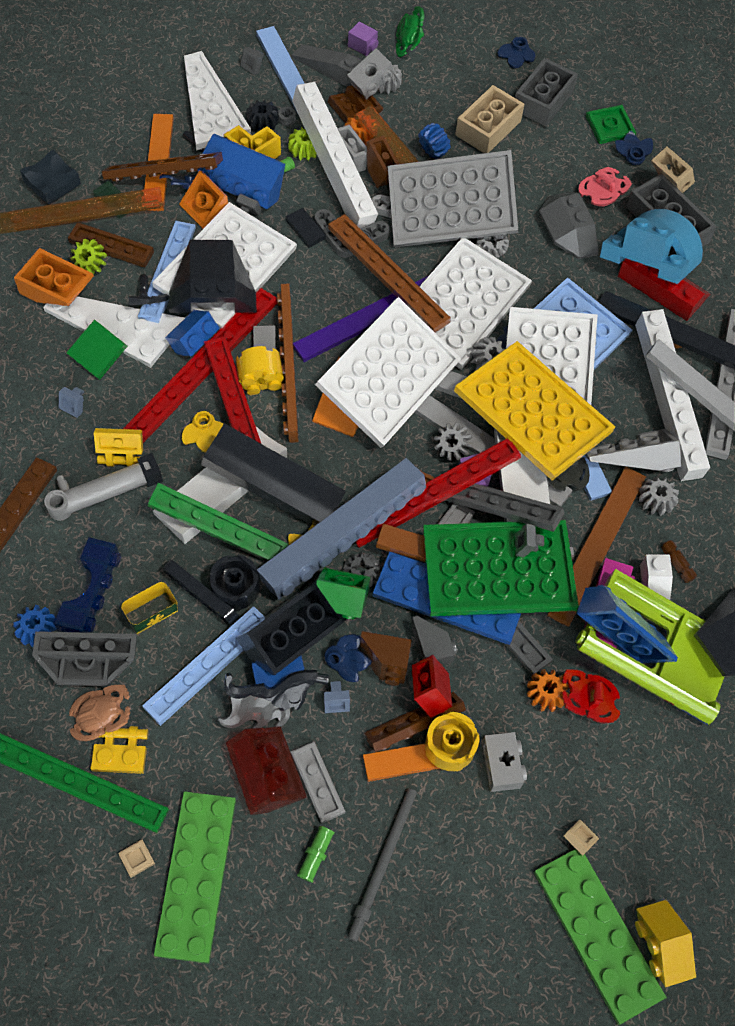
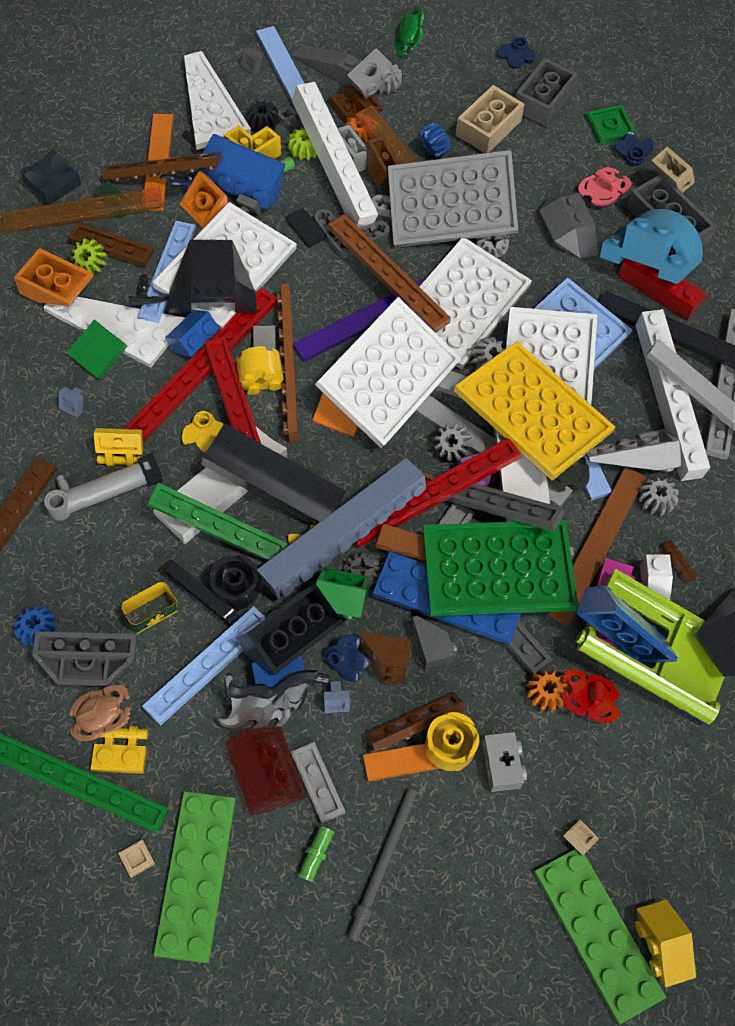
(79, 614): clear blue arch -> none
(363, 38): medium lavender brick -> none
(431, 686): red brick -> none
(527, 540): dark grey tile -> none

